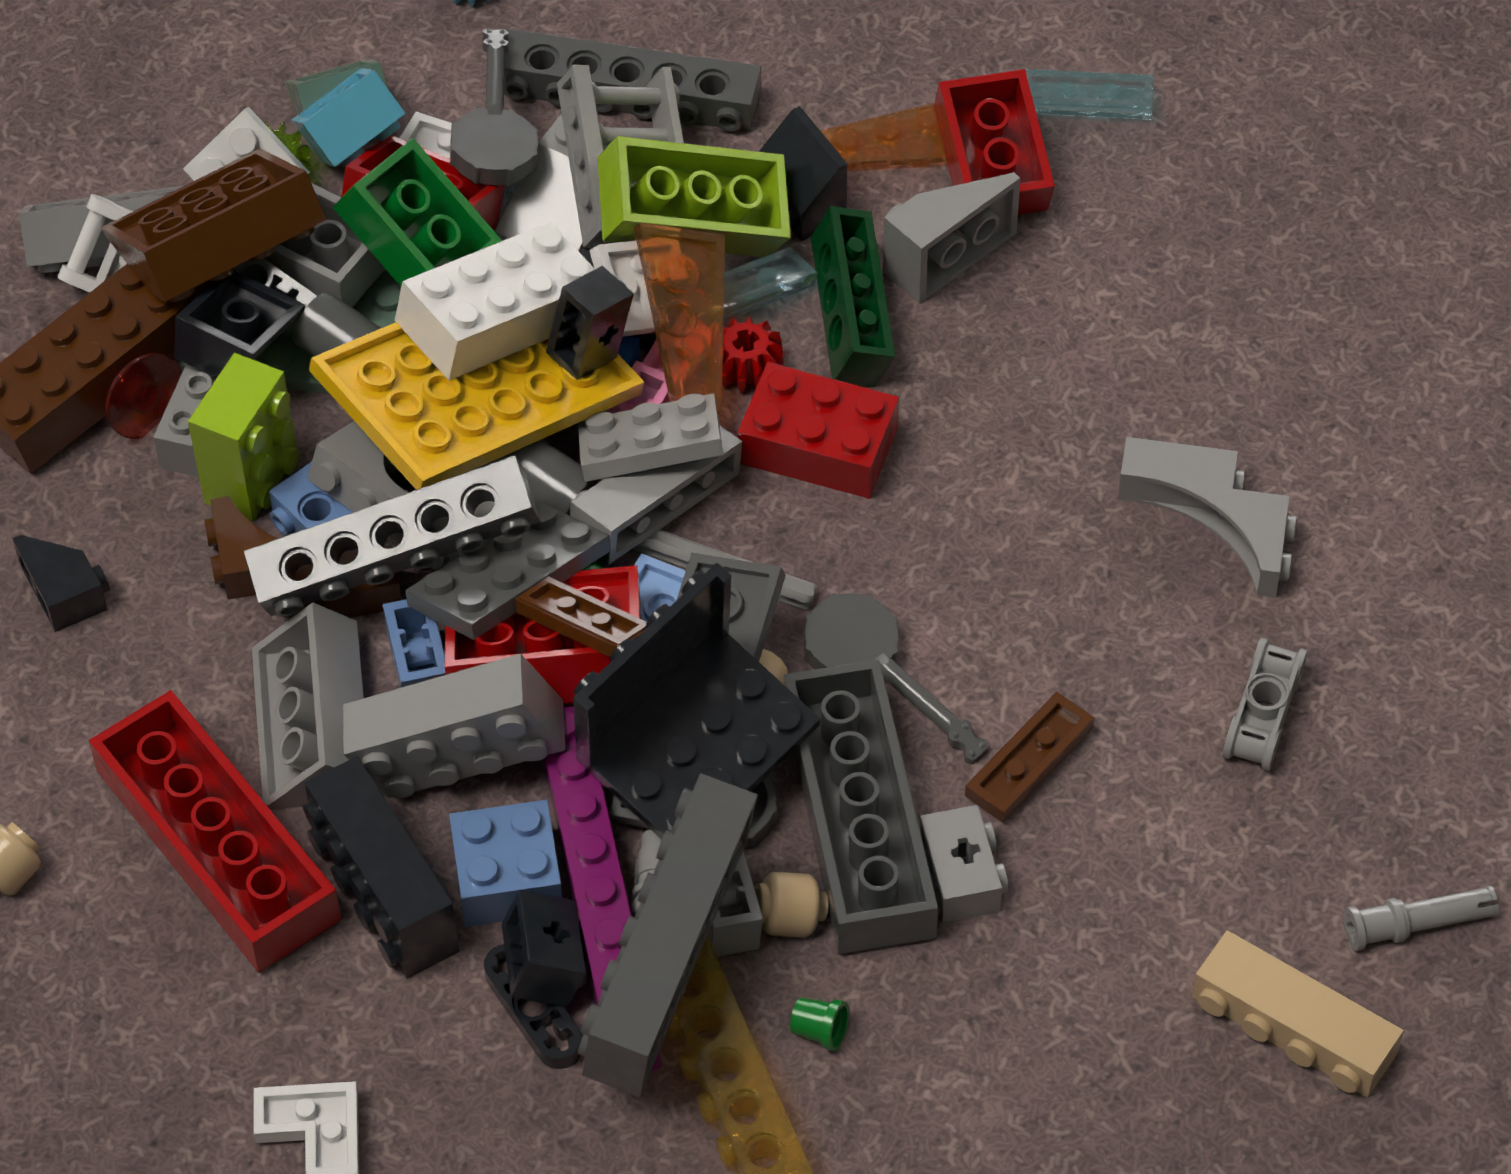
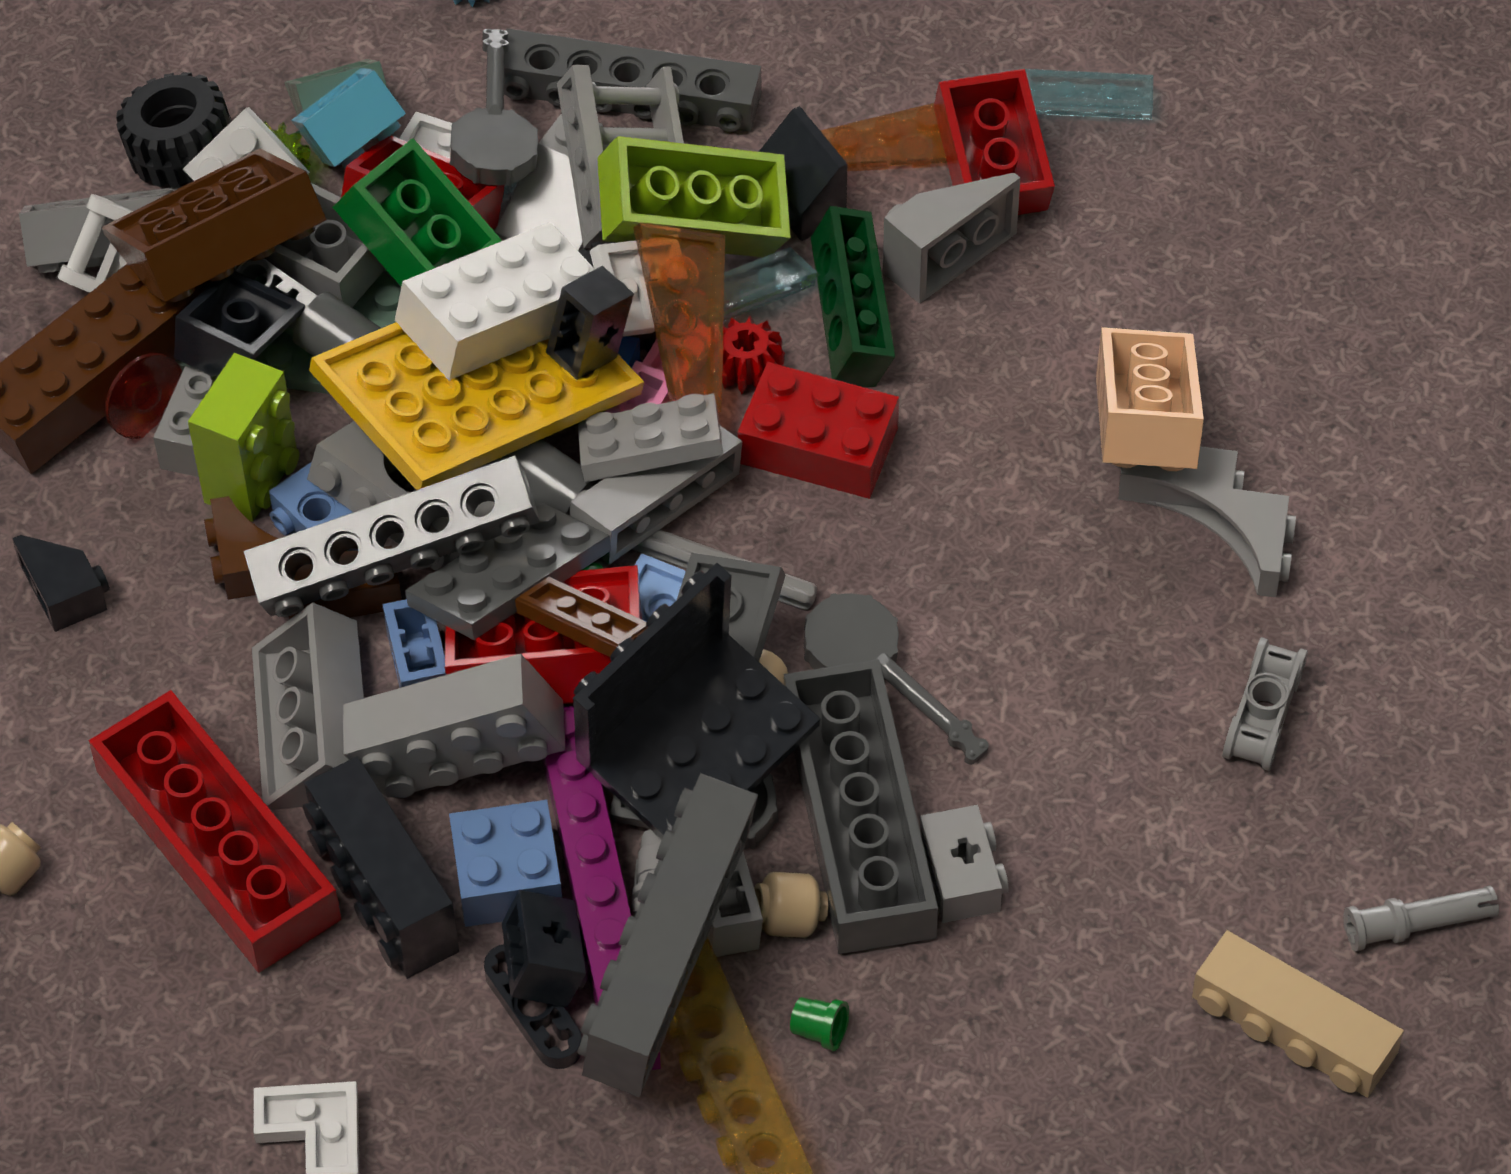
(170, 125): none -> black tyre
(1029, 757): reddish brown plate -> none
(1149, 399): none -> light nougat brick

